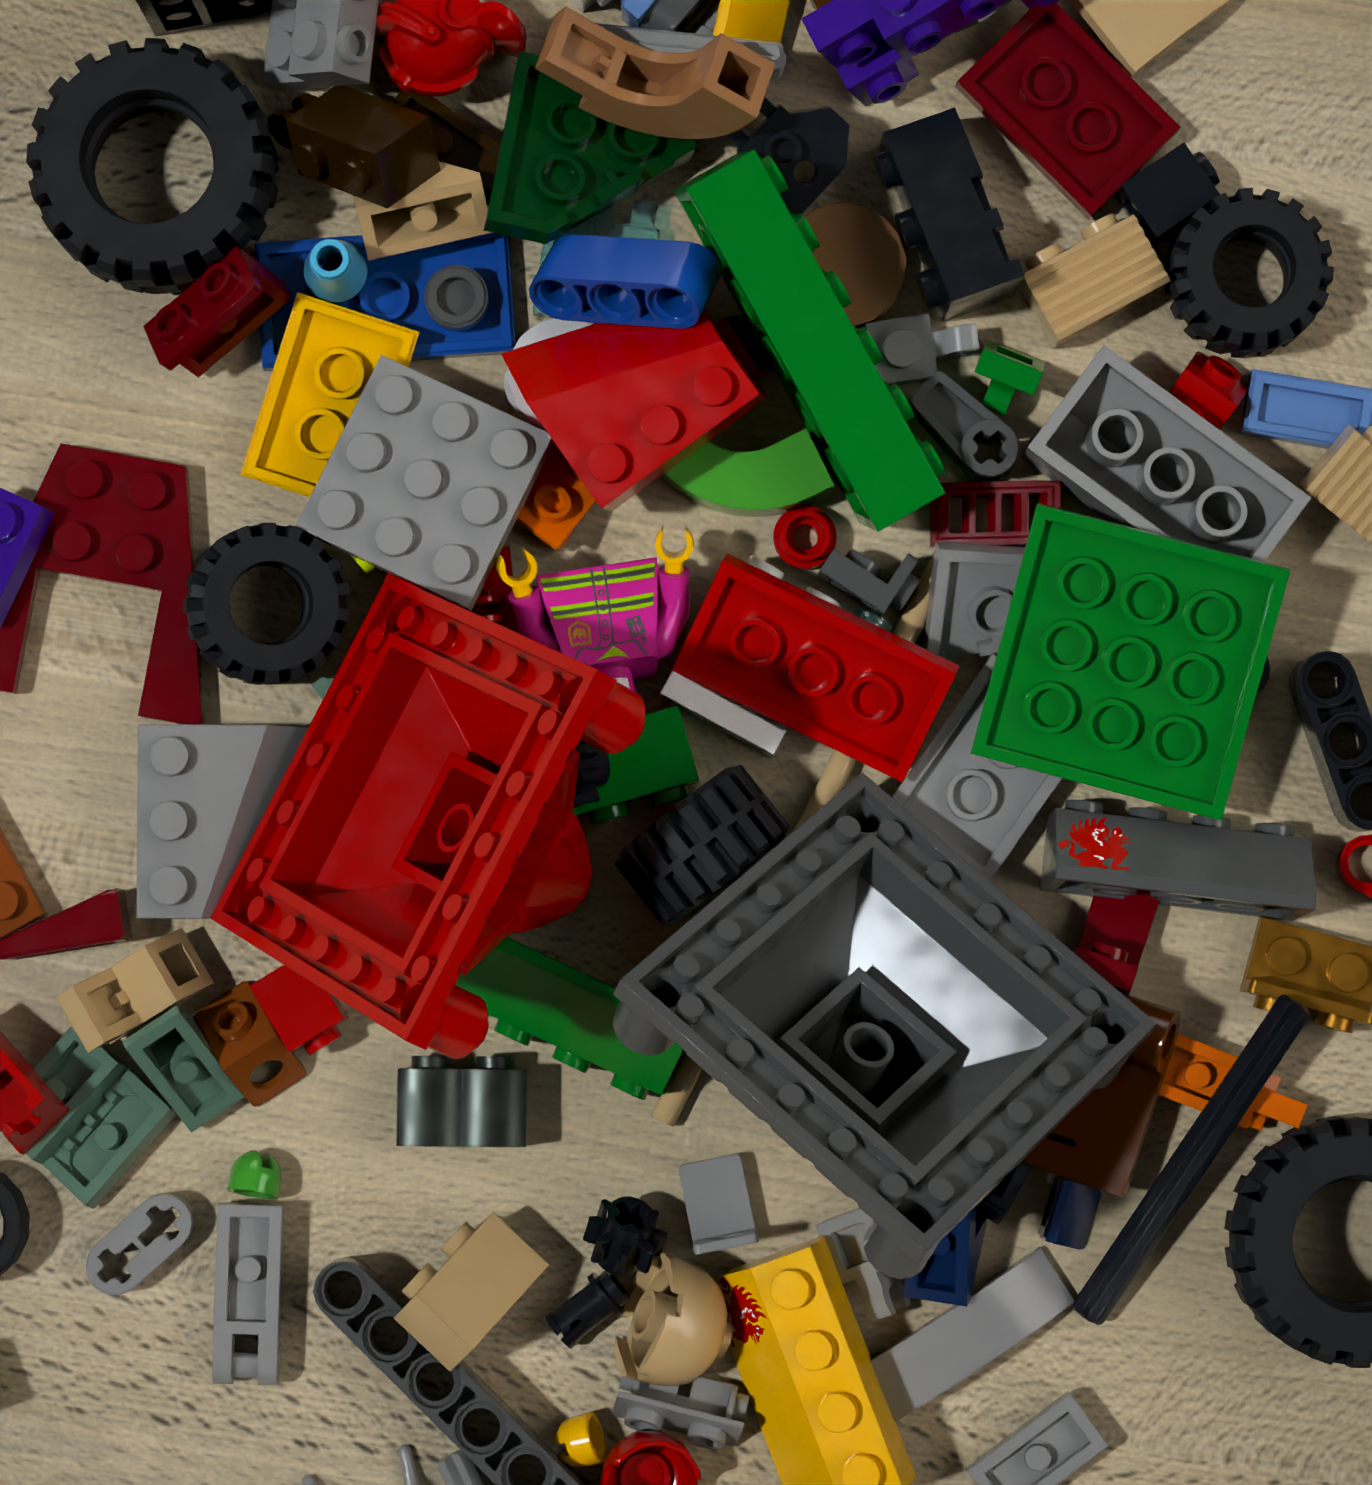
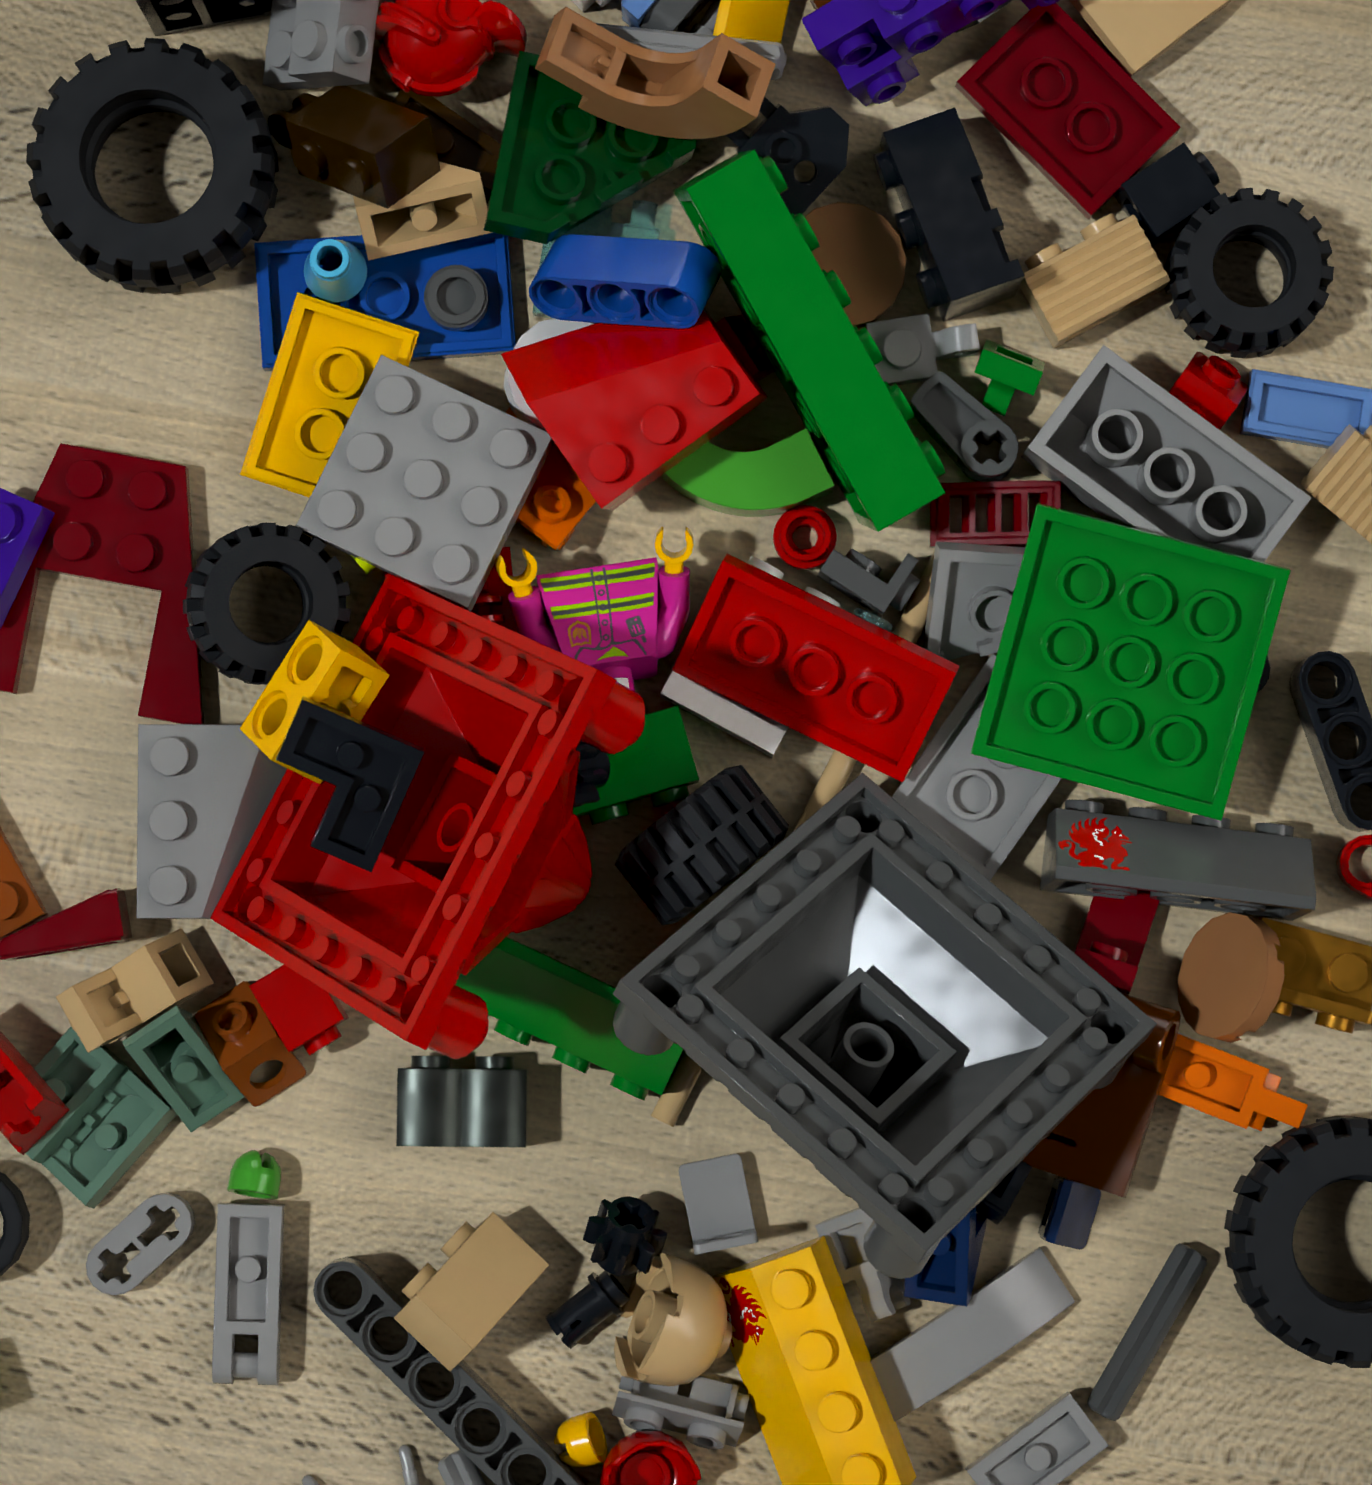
(215, 313): dark red bracket -> none
(318, 668): none -> yellow brick
(368, 774): none -> black plate
(1147, 1332): none -> dark grey axle
(1191, 1159): black axle -> none
(1230, 977): none -> medium nougat tile

